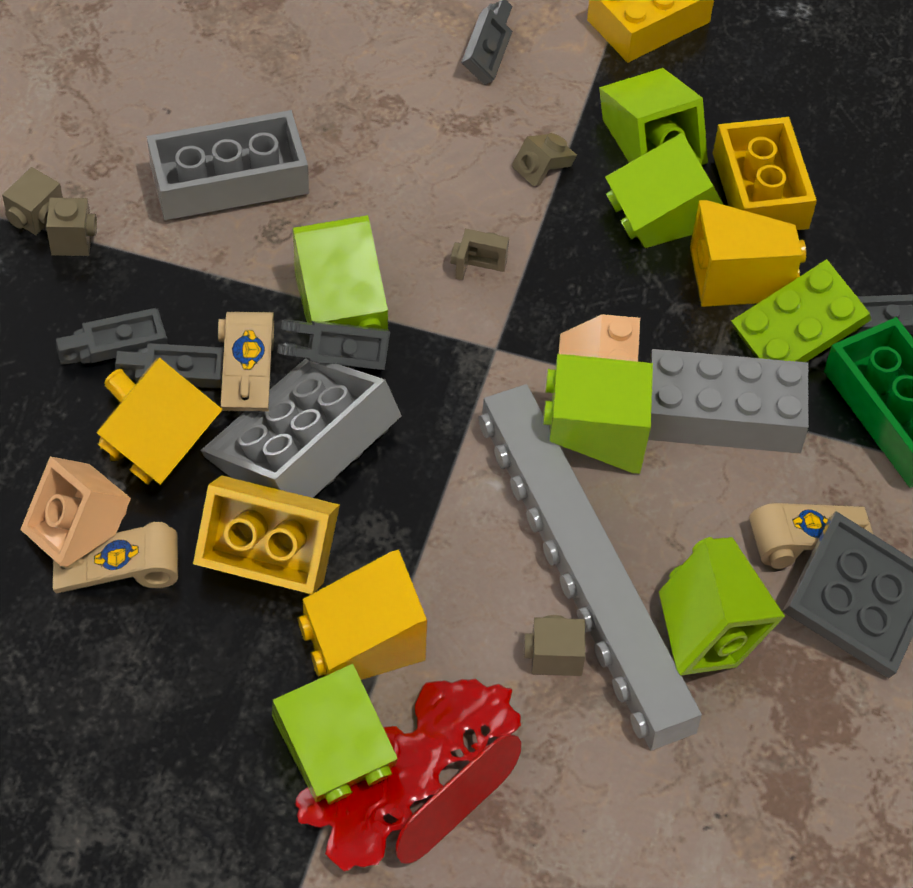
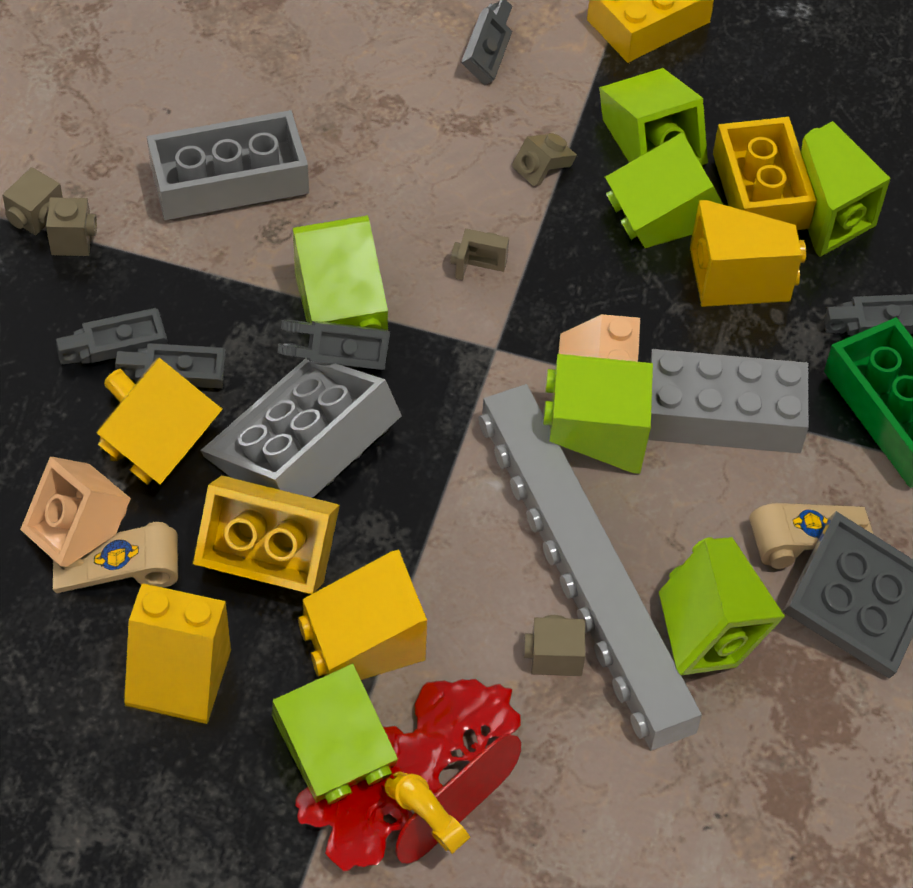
(176, 653): none -> yellow slope
(246, 360): tan door -> none
(414, 794): none -> yellow piece
(802, 317): lime plate -> none
(846, 187): none -> lime slope

